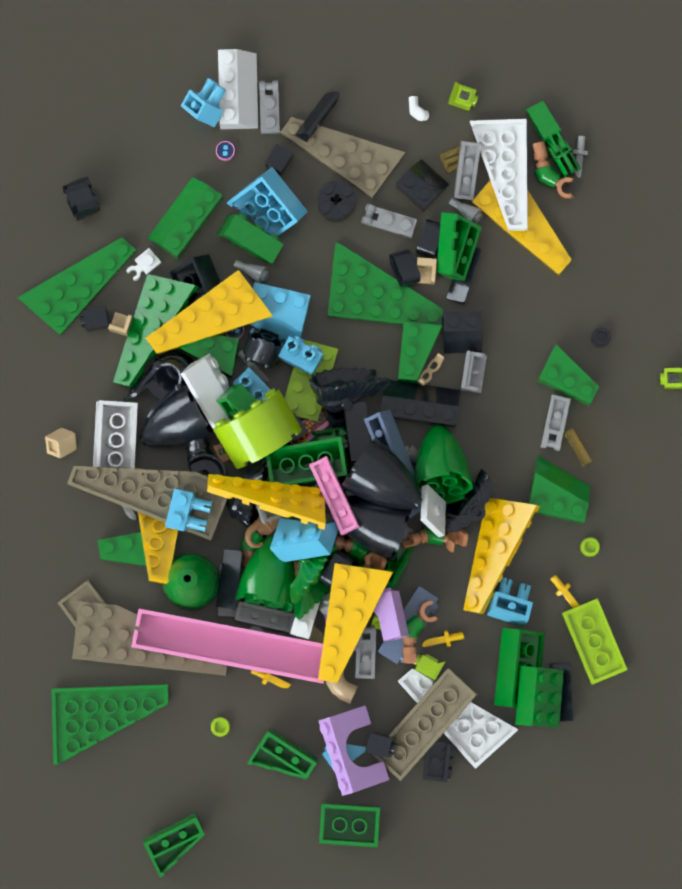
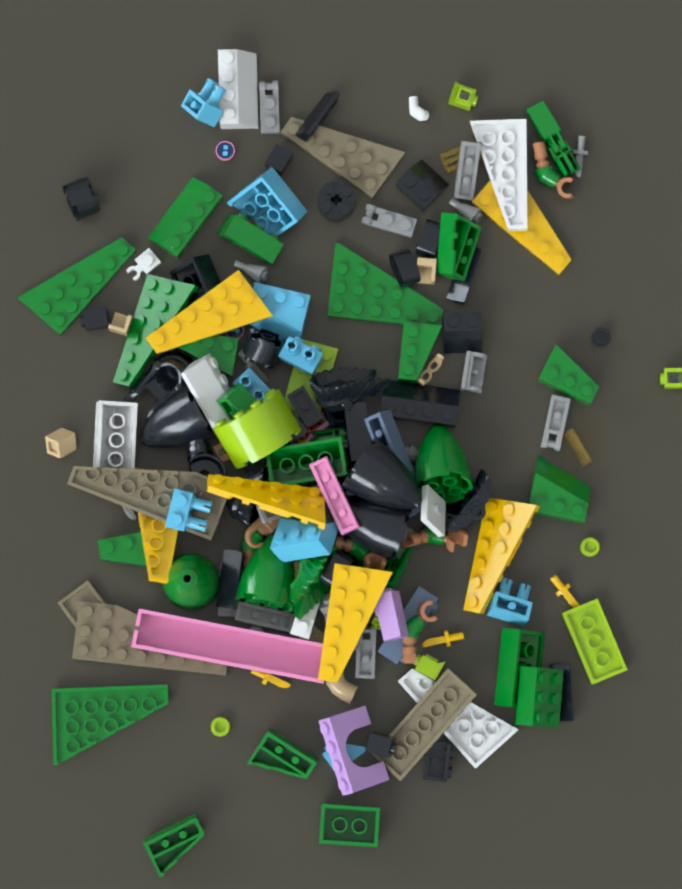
(305, 407): none -> black plate

